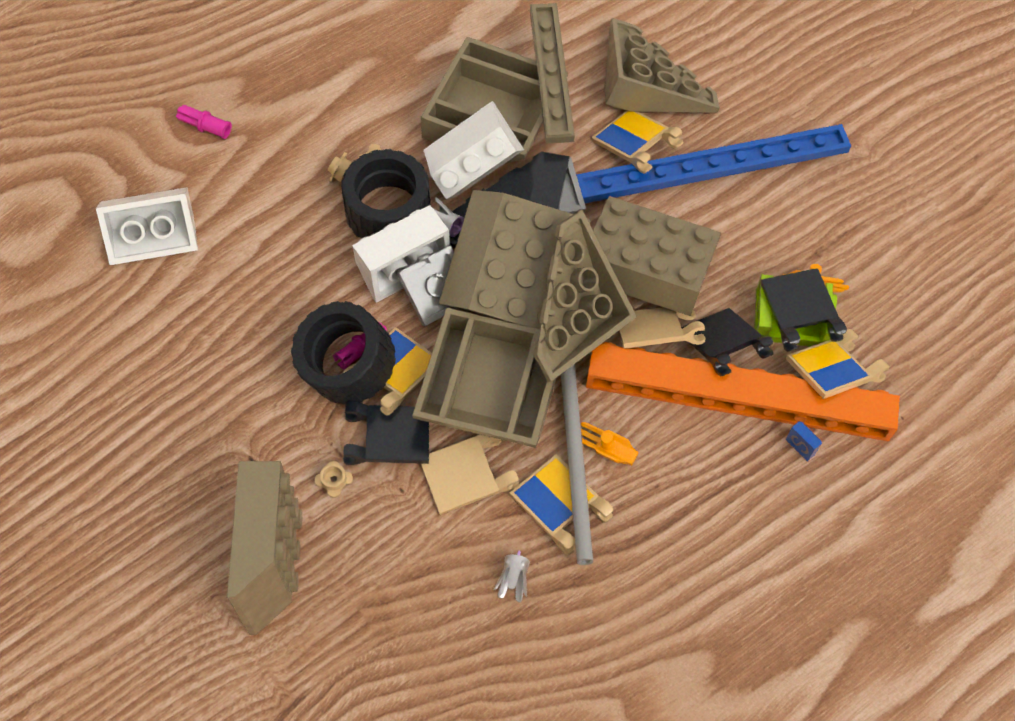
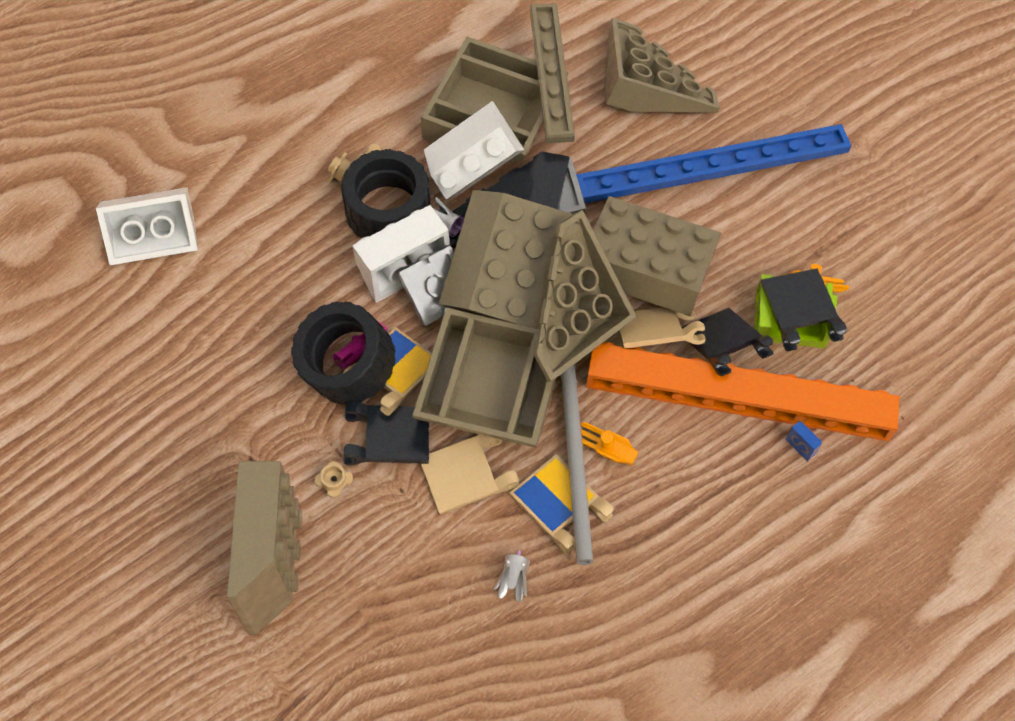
(204, 121): dark pink axle -> none
(633, 135): flag -> none
(833, 369): flag -> none

